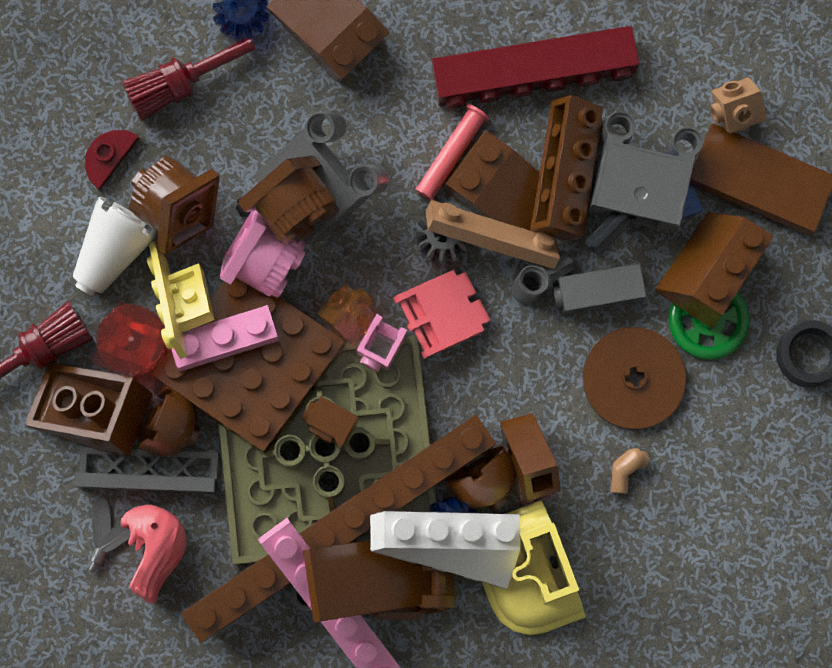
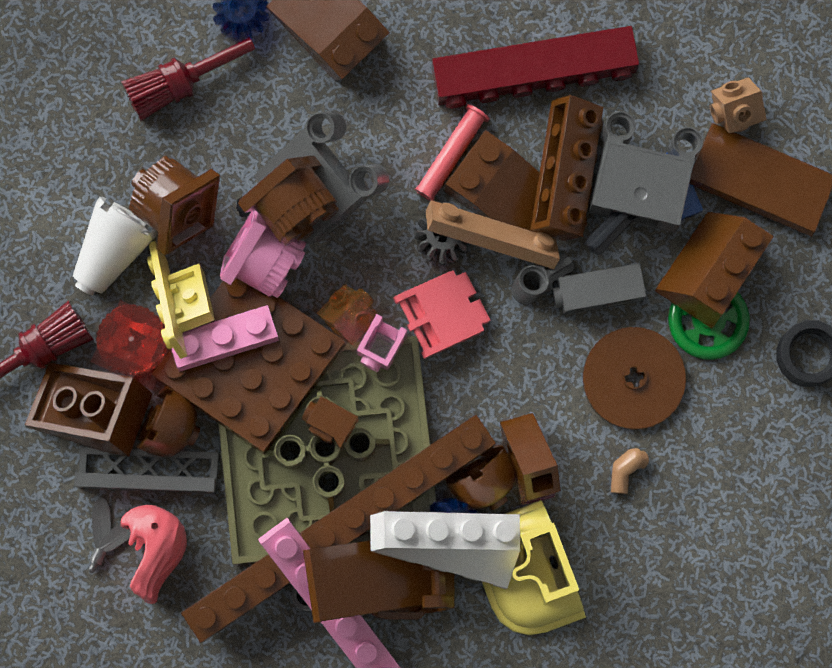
(107, 154): dark red plate -> none

